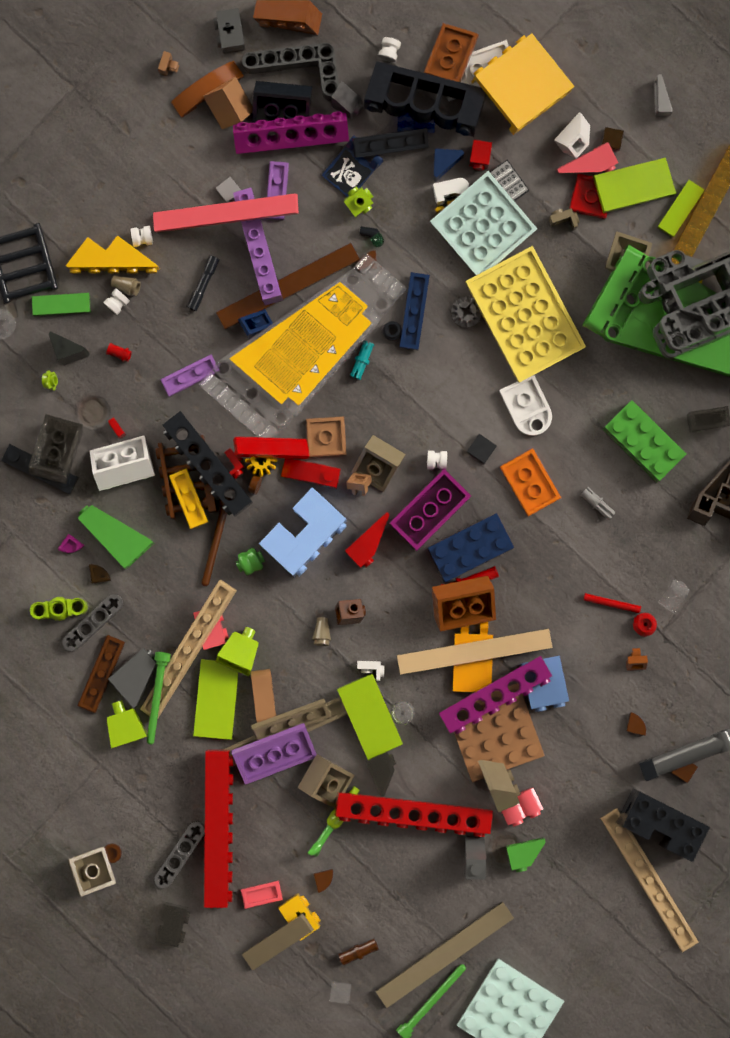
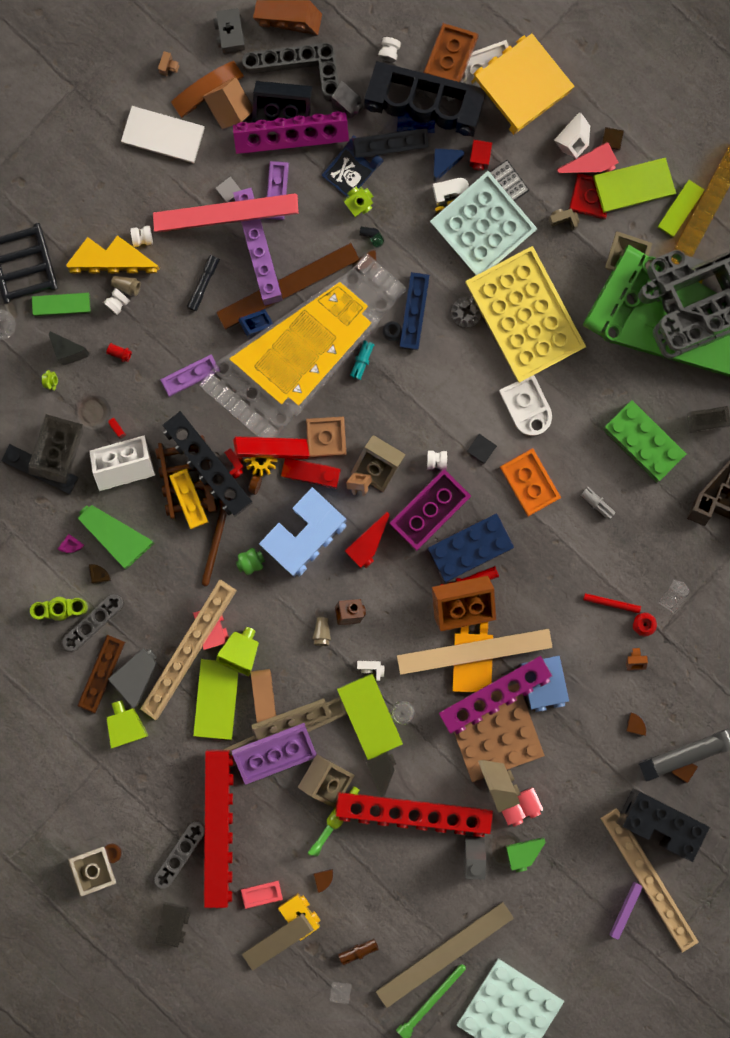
(161, 660): bright green piece -> none
(162, 134): none -> white tile
(626, 910): none -> medium lavender tile
(662, 103): light grey slope -> none

